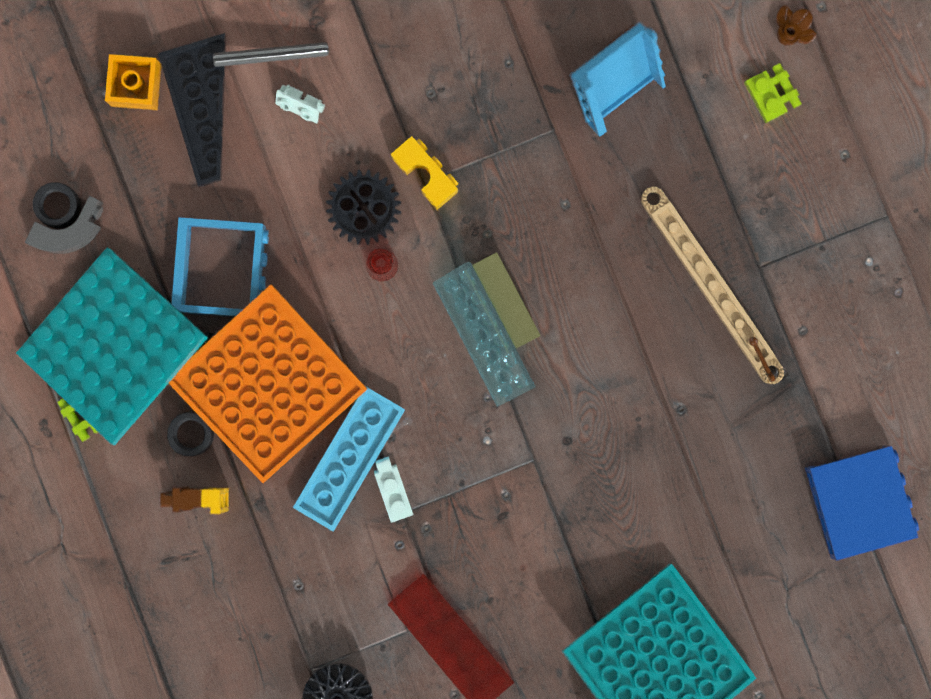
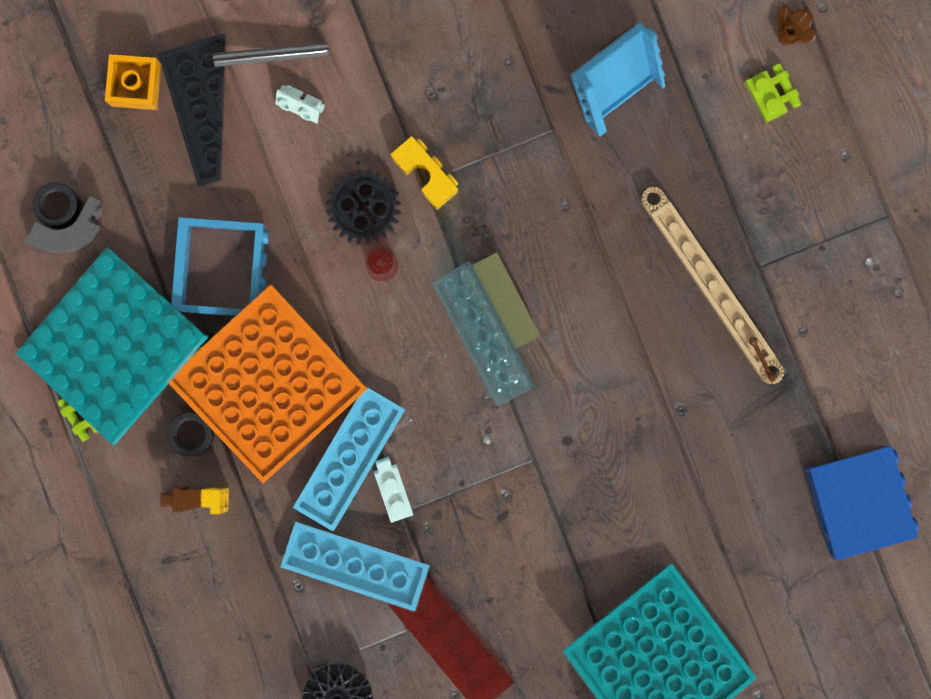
(355, 566): none -> medium azure plate

